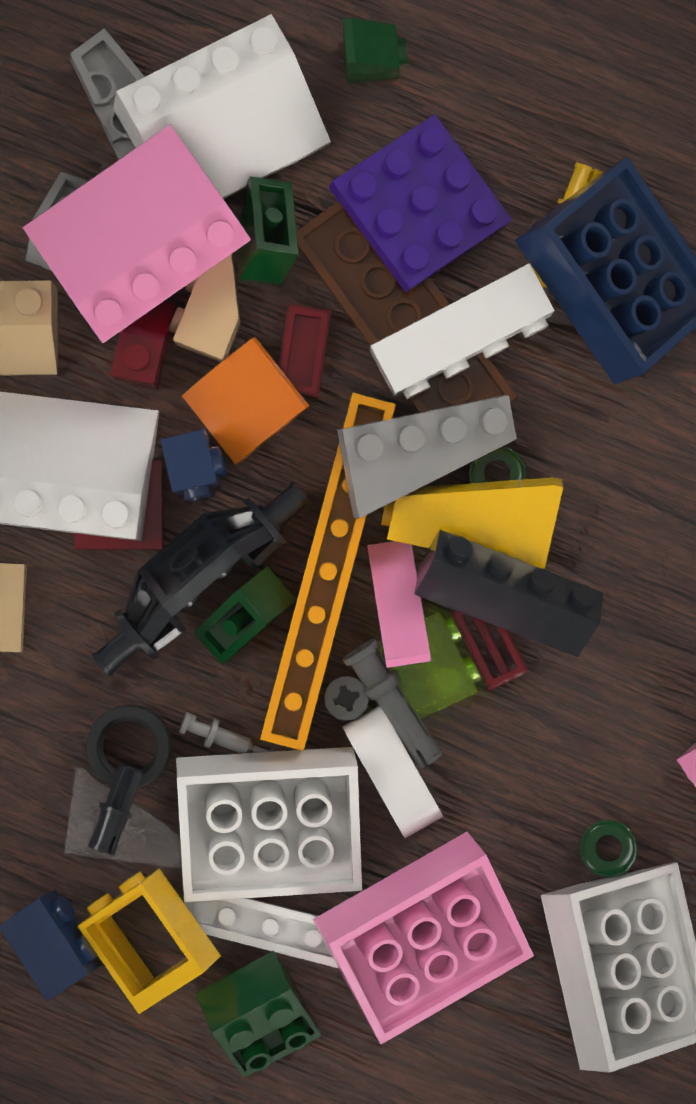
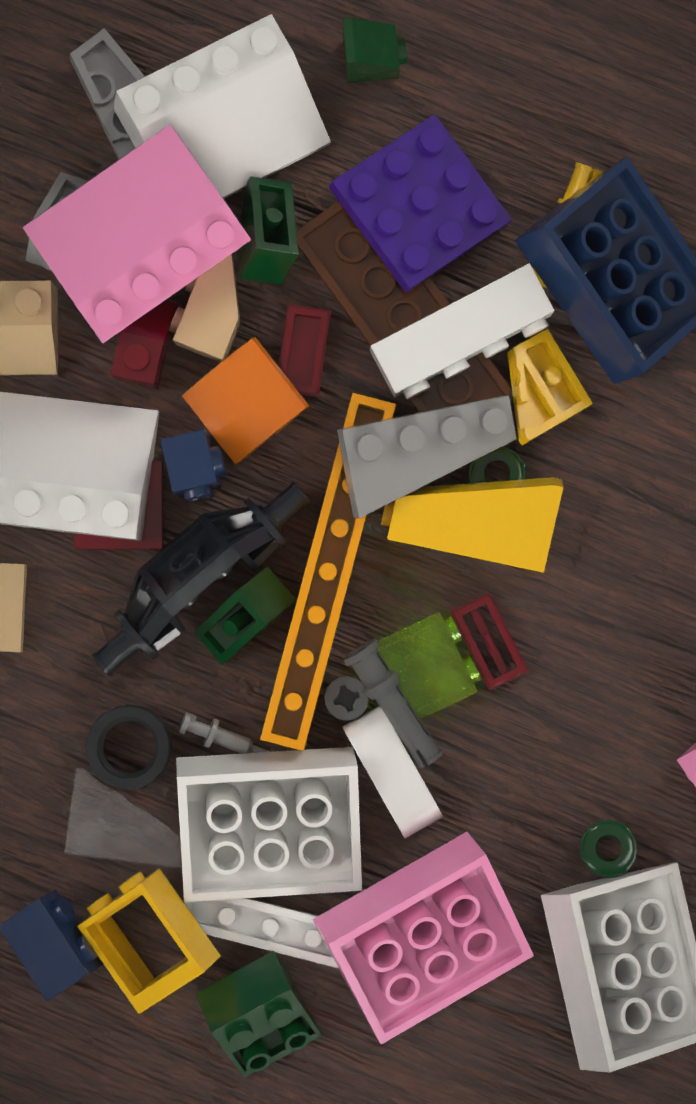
(116, 810): black axle -> none
(397, 605): bright pink tile -> none
(509, 593): black brick -> none
(543, 386): none -> yellow wing

